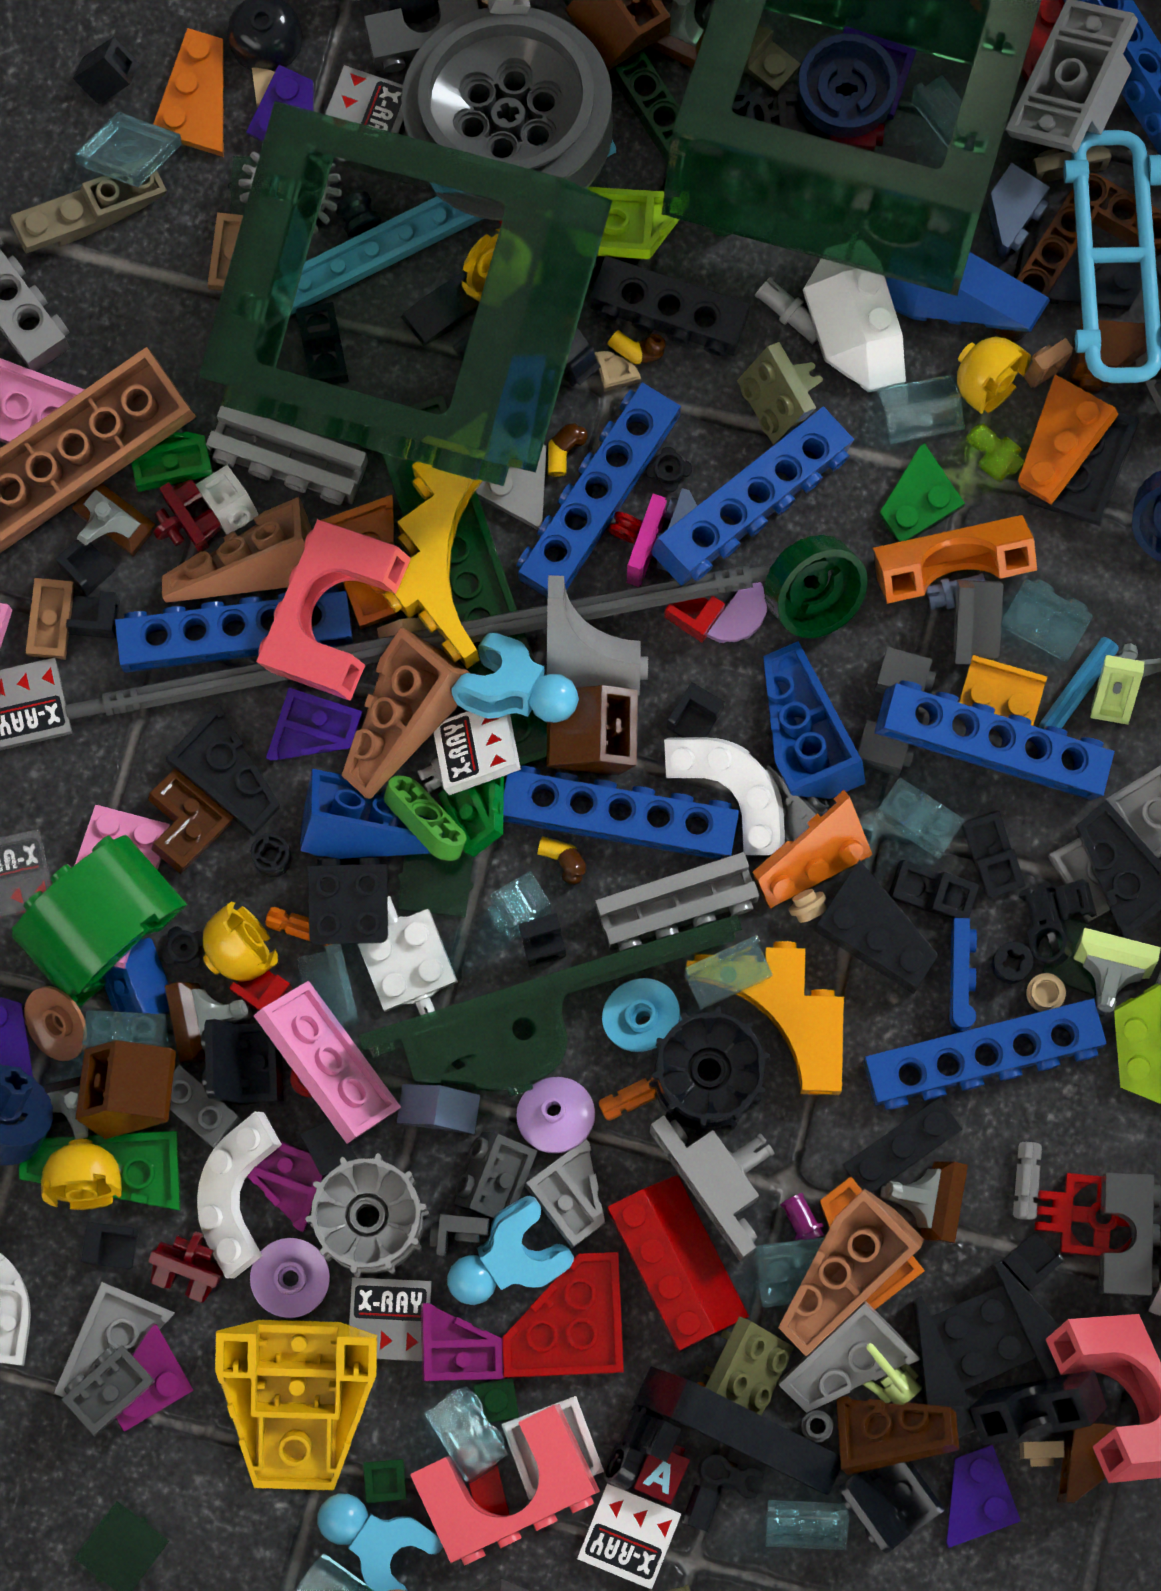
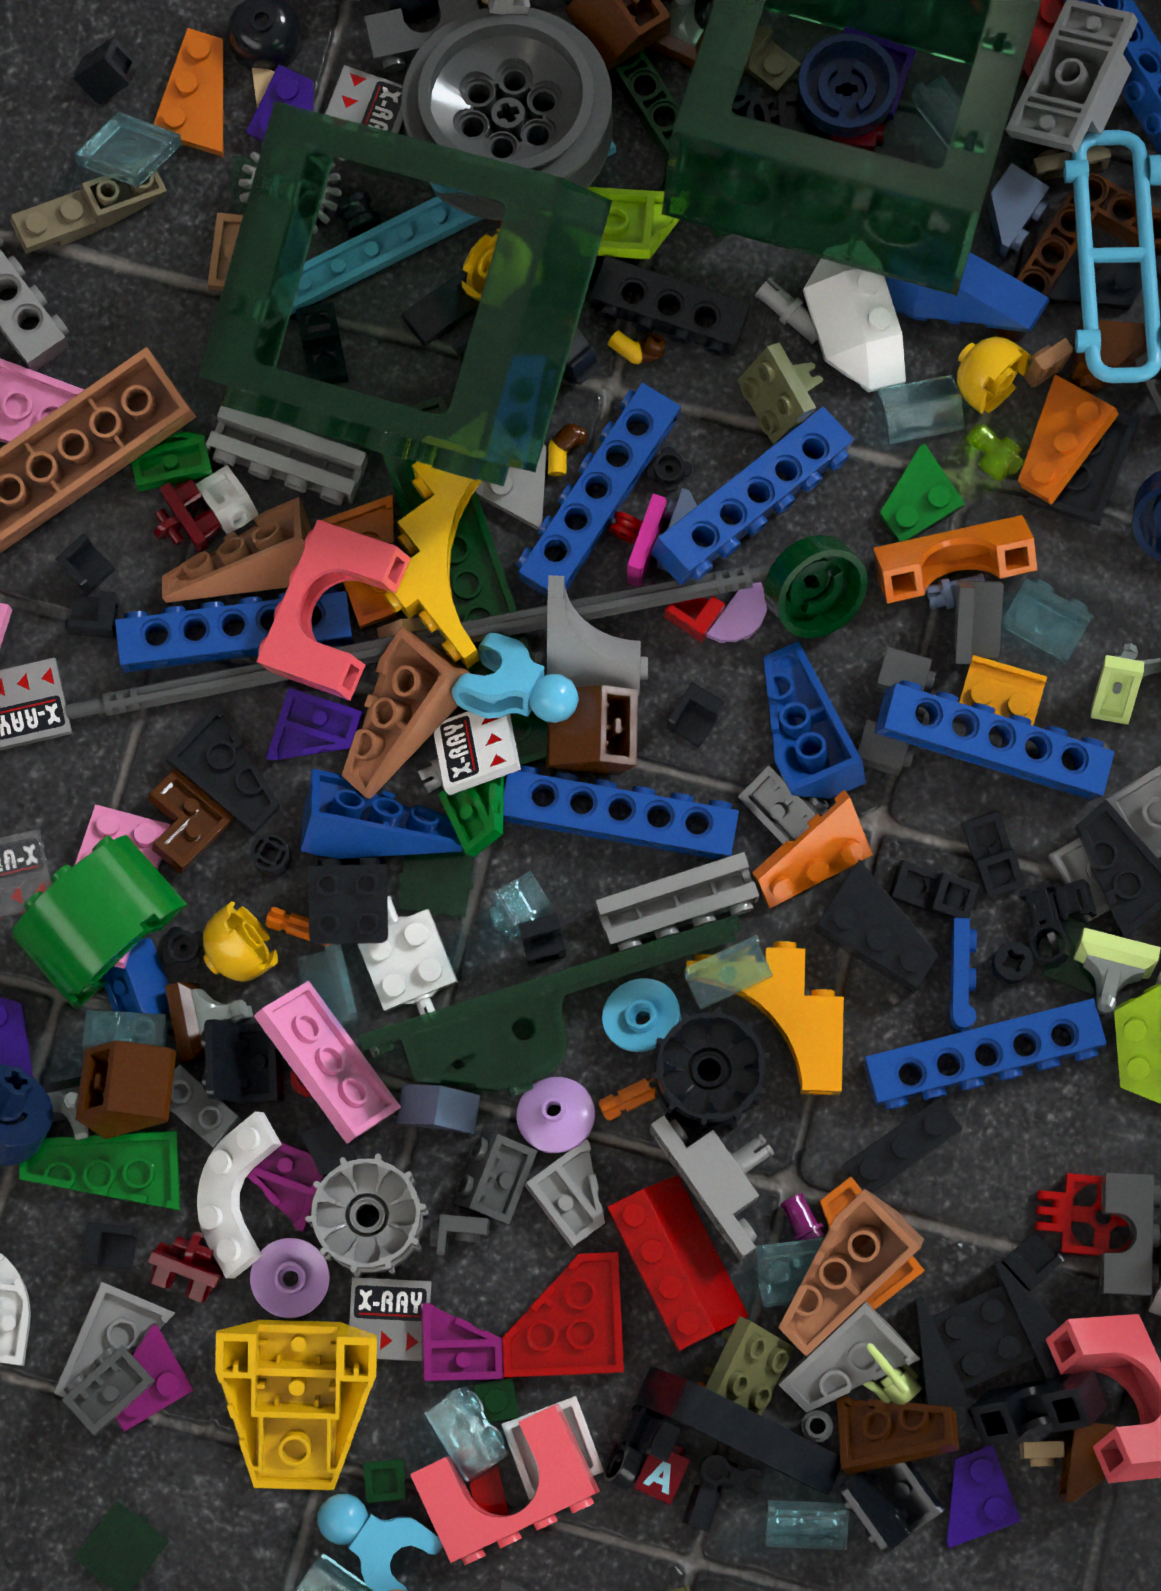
(48, 616): medium nougat plate -> none
(55, 1023): nougat dish -> none
(81, 1175): yellow cylinder -> none
(114, 518): piece -> none
(261, 990): red panel -> none
(438, 835): bright green beam -> none
(505, 1259): medium azure piece -> none
(568, 857): arm -> none
(616, 371): tan tile -> none
(629, 1536): tile -> none
(743, 775): white plate -> none
(808, 905): tan plate -> none
(919, 818): clear light blue brick -> none
(933, 1199): piece -> none
(1027, 1180): light grey axle -> none
(1045, 992): tan plate -> none
(1079, 685): dark azure axle -> none

